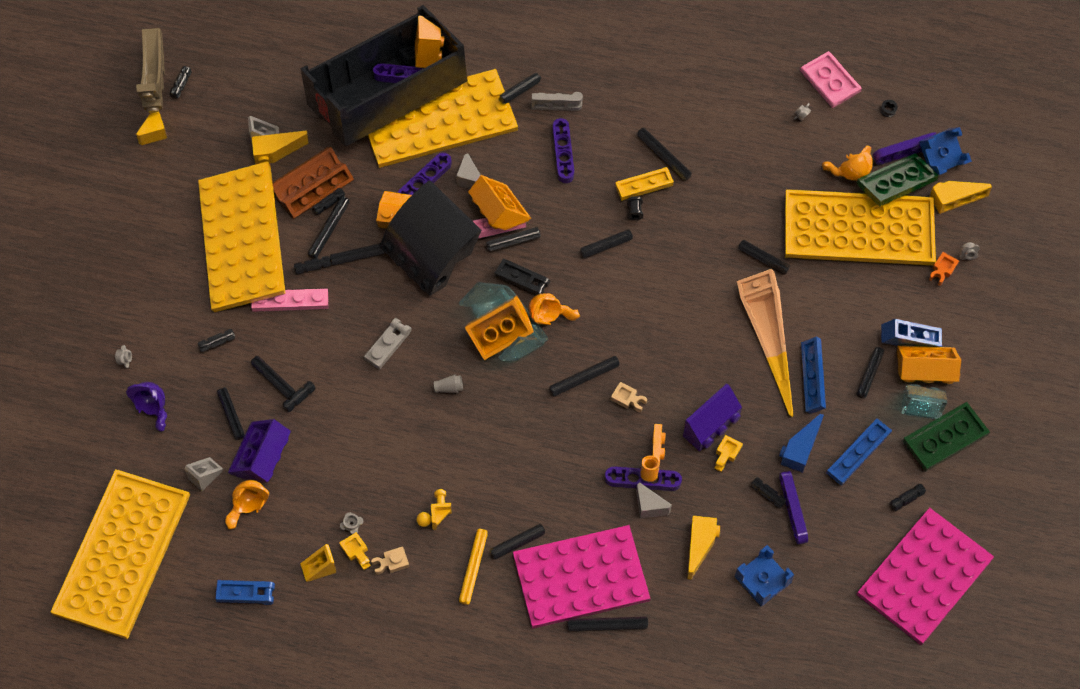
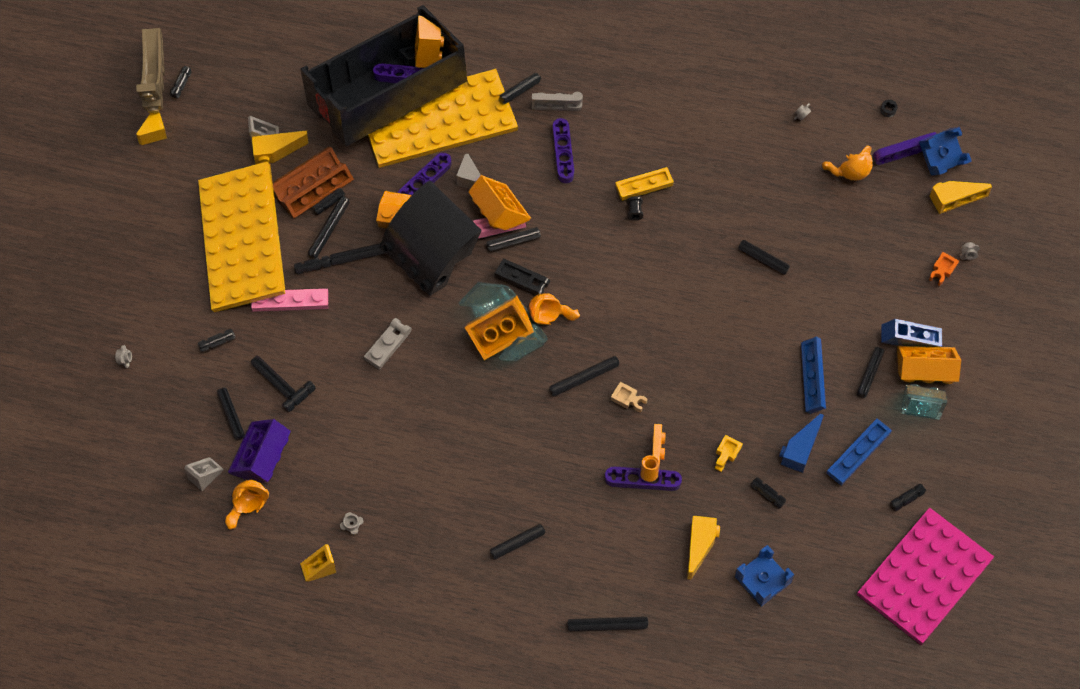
(120, 554): yellow plate -> none
(149, 399): dark purple piece -> none
(244, 591): blue plate -> none
(355, 548): yellow plate -> none
(394, 560): tan plate -> none
(439, 511): yellow piece -> none
(450, 384): light grey cone -> none
(473, 566): yellow axle -> none
(581, 576): dark pink plate -> none
(606, 243): black axle -> none
(650, 503): light grey slope -> none
(664, 154): black axle -> none
(712, 418): dark purple slope -> none
(763, 306): light nougat plate -> none
(793, 508): dark purple beam -> none
(830, 79): bright pink tile -> none
(858, 229): yellow plate -> none
(897, 179): dark green plate -> none
(946, 436): dark green plate -> none

